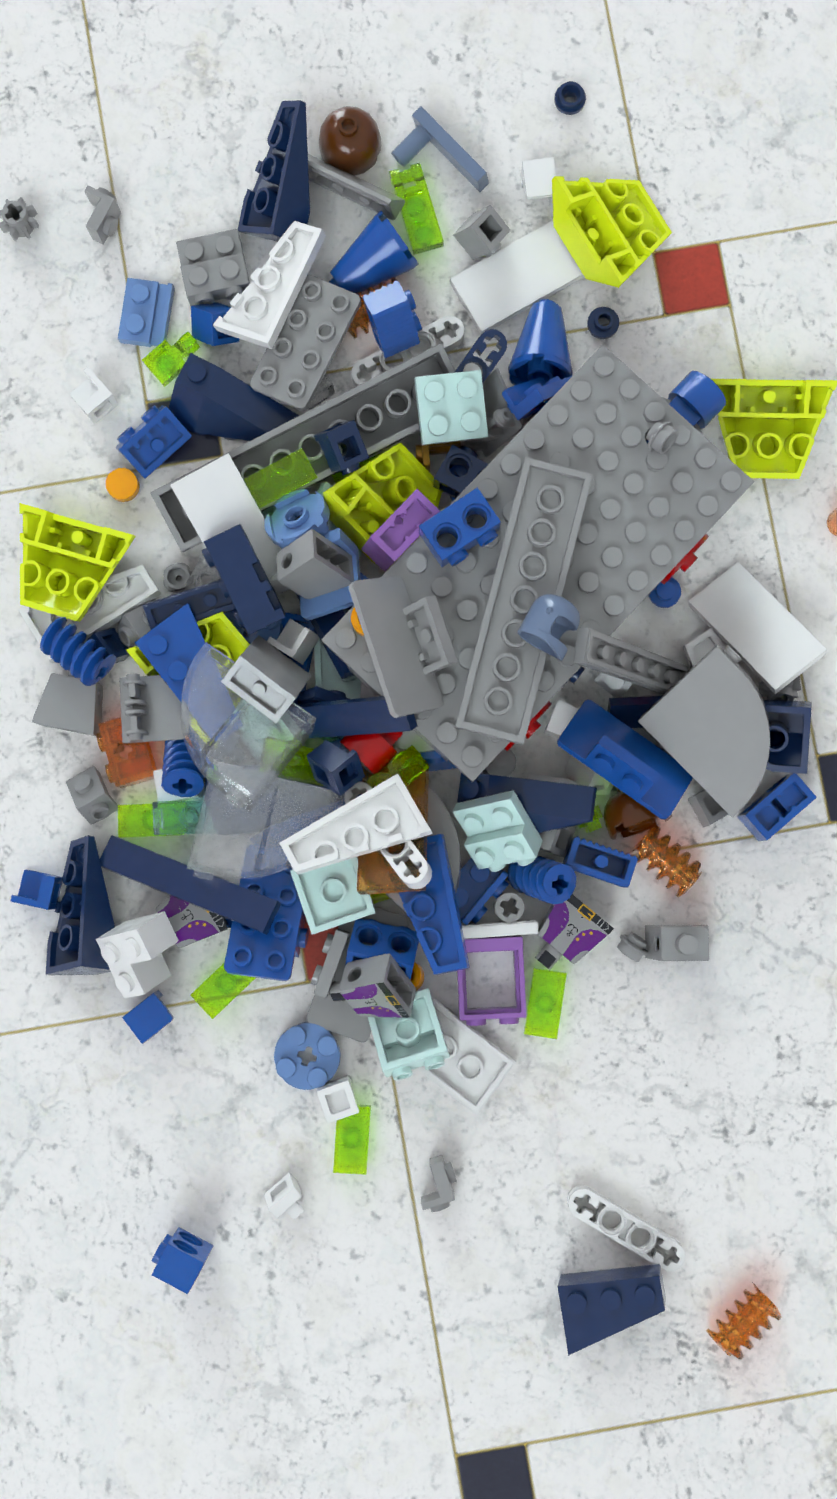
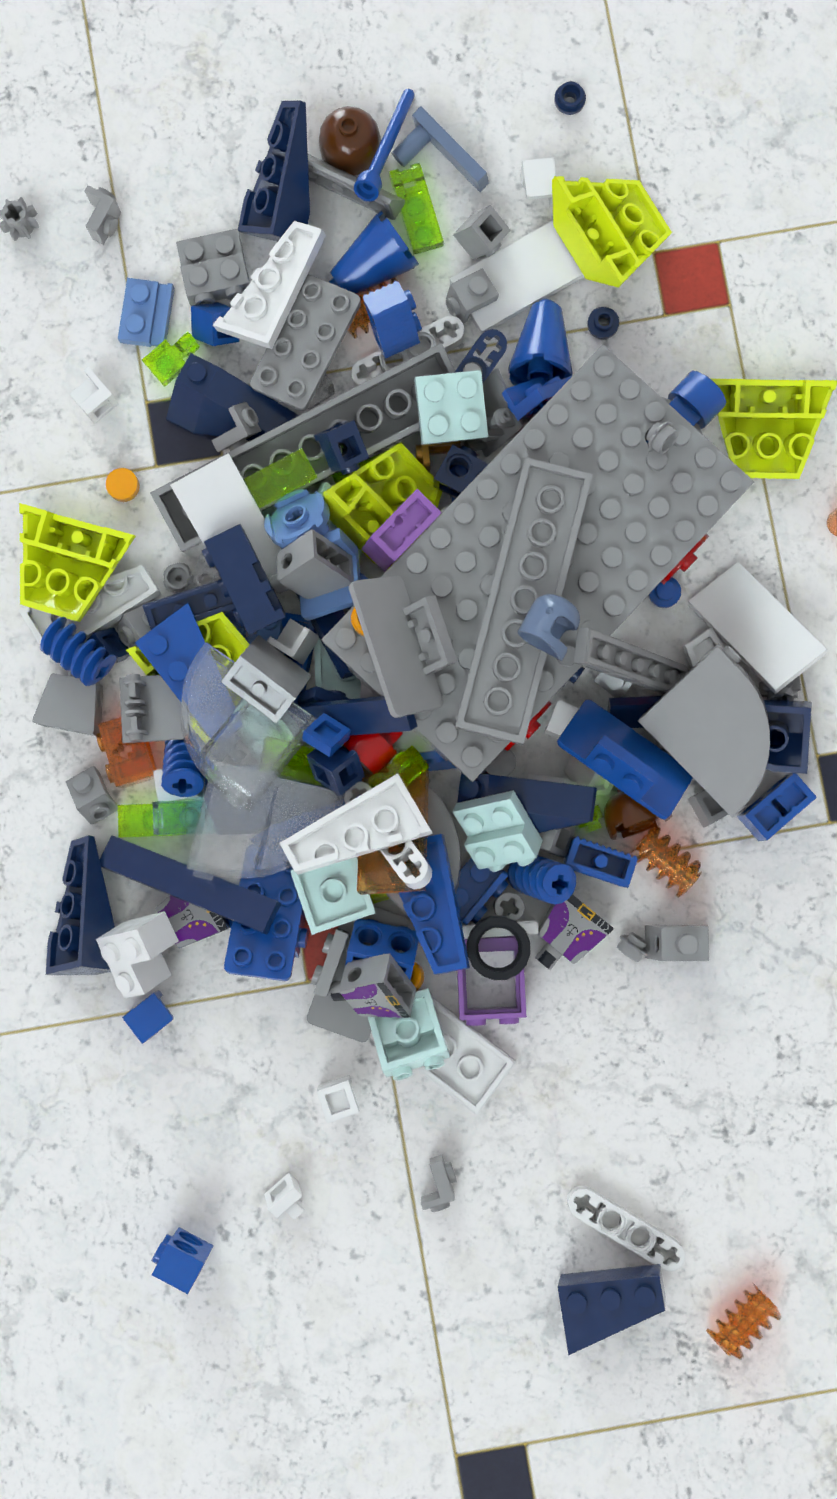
(38, 890): blue panel -> none
(152, 440): blue bracket -> none
(220, 990): clear neon green plate -> none
(247, 426): none -> light grey bracket
(290, 1065): medium blue plate -> none
(326, 734): none -> blue plate
(352, 1142): clear neon green plate -> none
(369, 181): none -> blue piece
(453, 521): blue brick -> none
(470, 295): none -> light grey bracket
(523, 948): none -> black tyre
(545, 1003): clear neon green plate -> none

